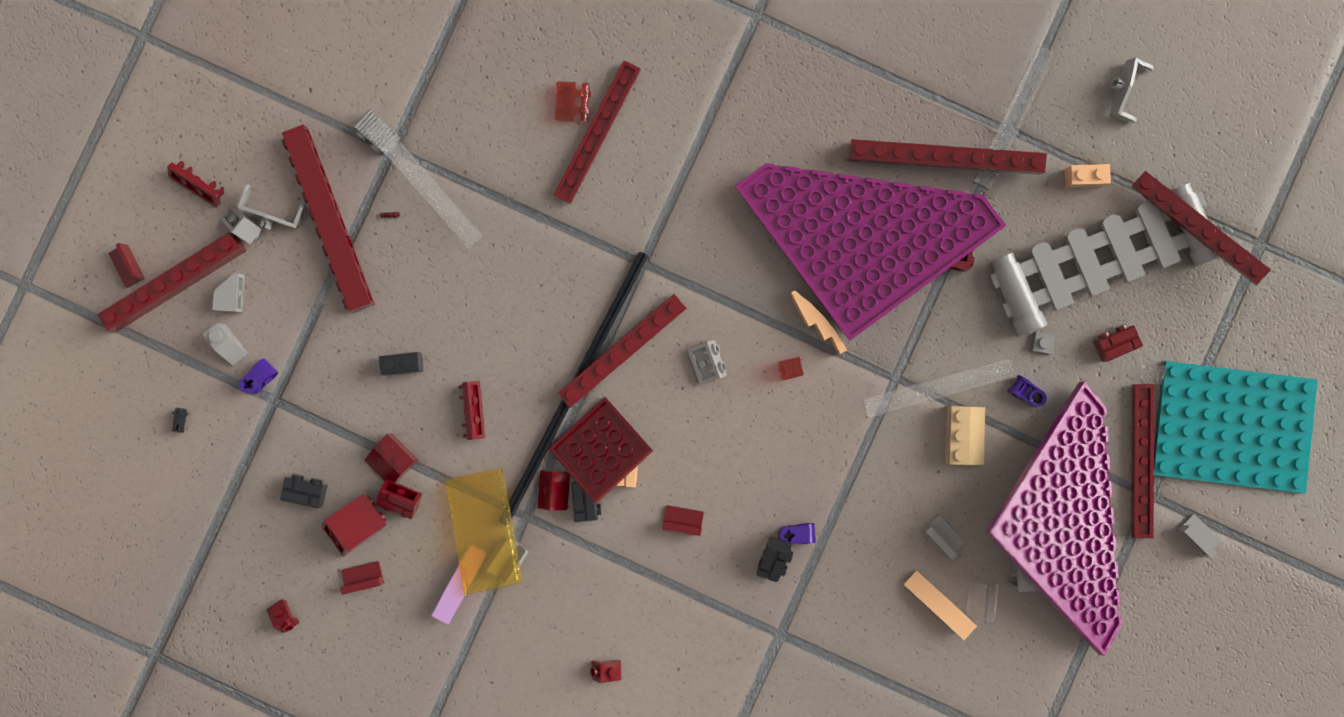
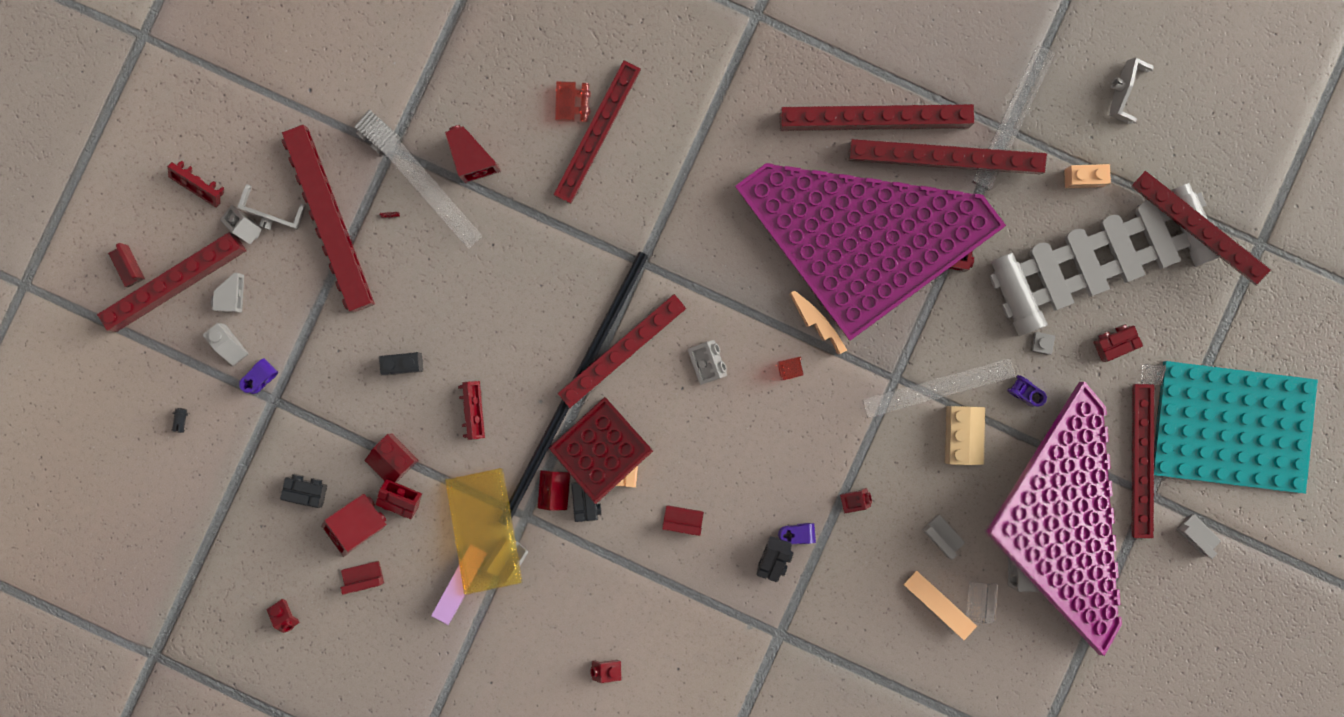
(469, 156): none -> dark red slope
(856, 500): none -> dark red bracket
(876, 117): none -> dark red brick

